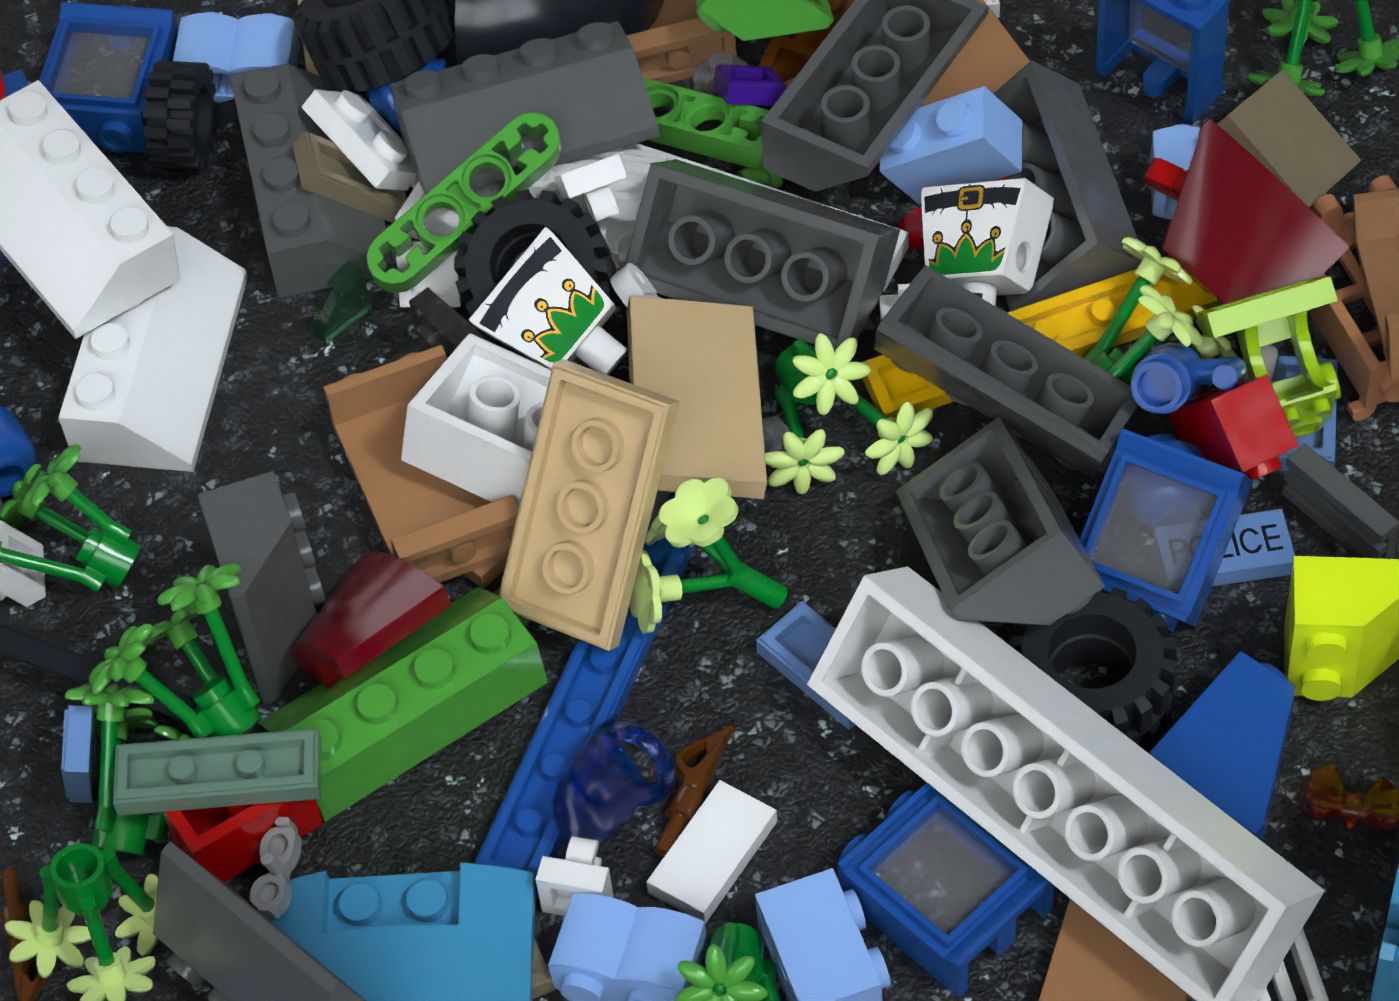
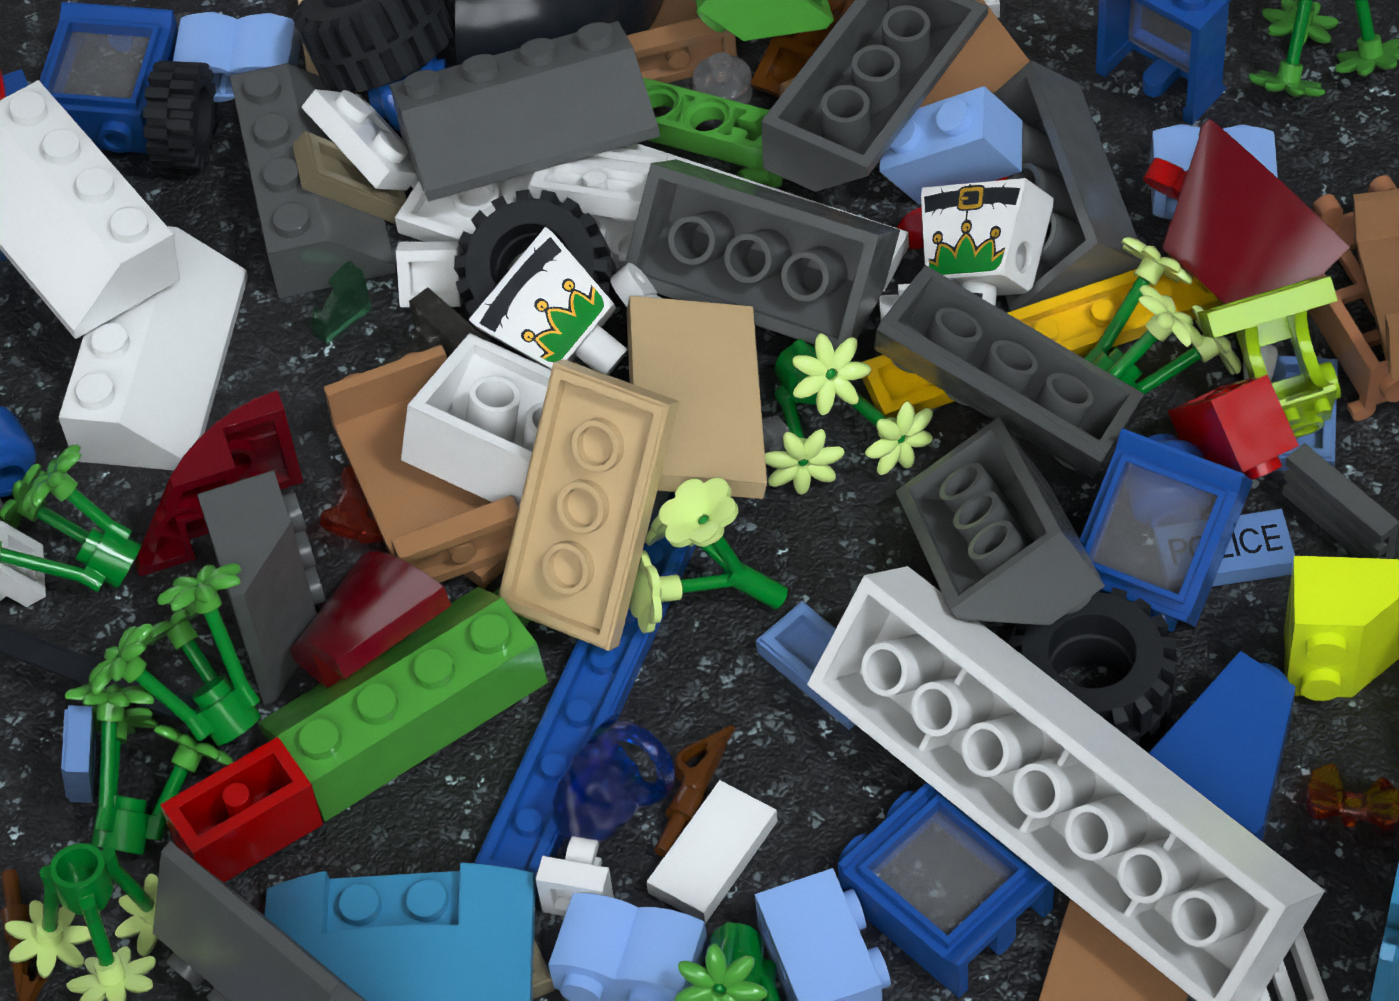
(217, 771): sand green tile -> none
(233, 449): none -> dark red slope
(280, 855): light grey piece -> none
(350, 514): none -> clear red piece
(458, 196): bright green beam -> none
(593, 185): white tile -> none
(748, 85): dark purple tile -> none
(1176, 375): blue piece -> none
(1291, 138): dark tan tile -> none

